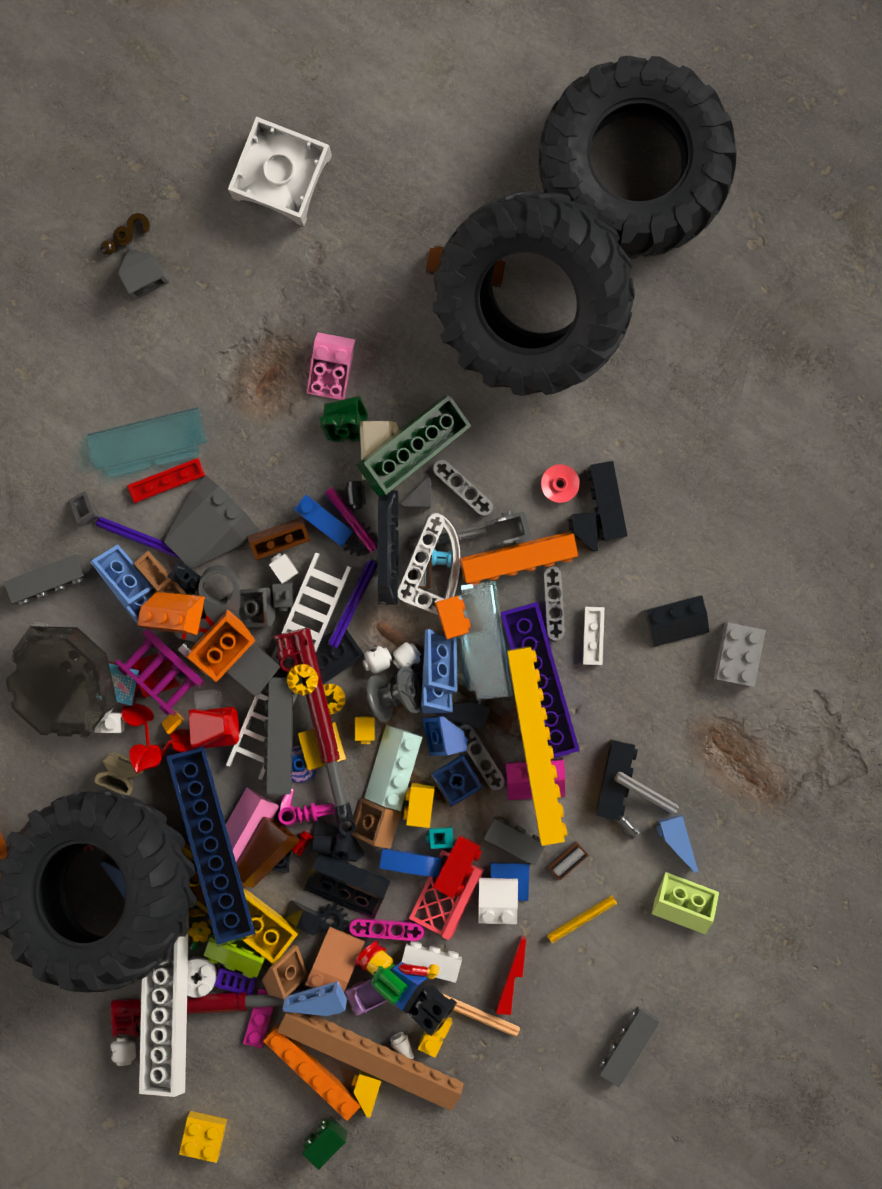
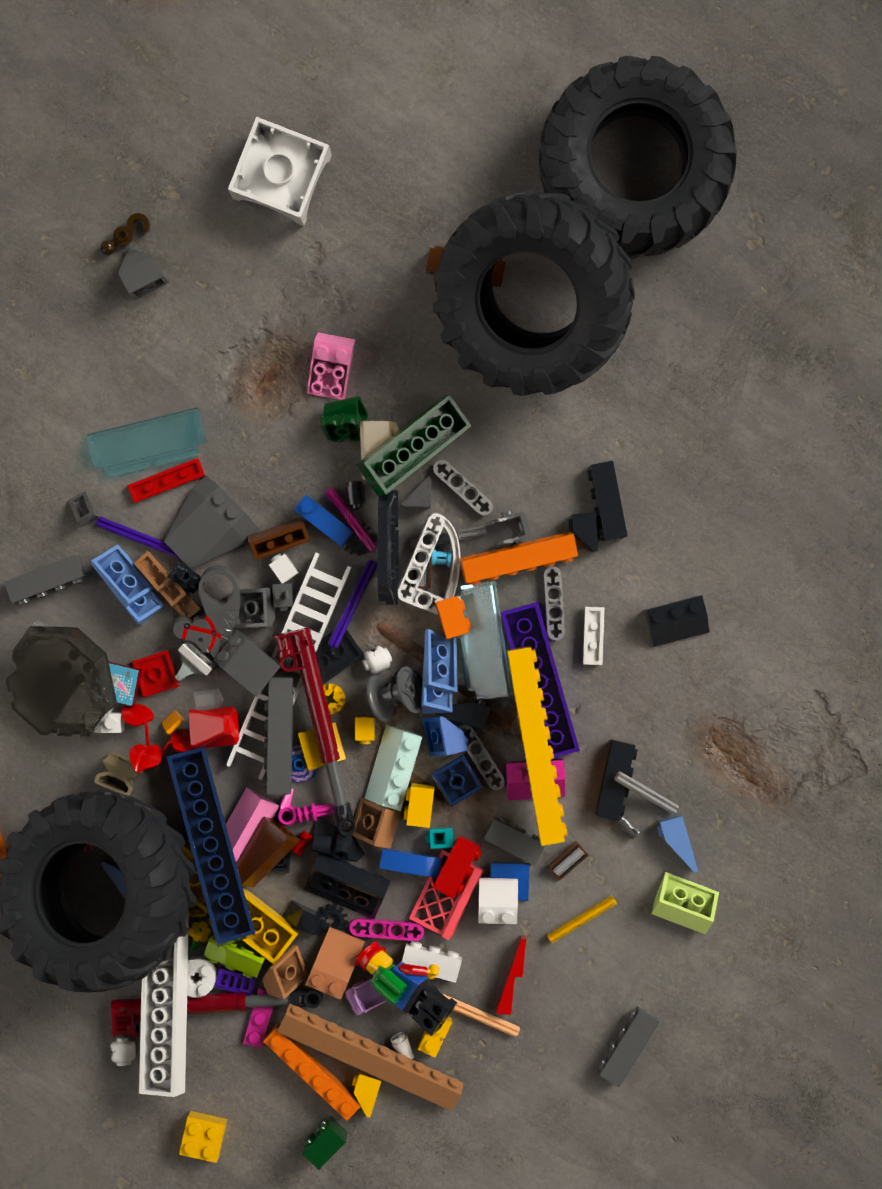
(164, 654): magenta fence -> none
(172, 613): orange slope -> none
(221, 646): orange slope -> none
(304, 671): yellow gear -> none
(321, 1000): medium blue slope -> none
(406, 655): white head -> none
(567, 476): coral dish -> none
(739, 654): light grey brick -> none

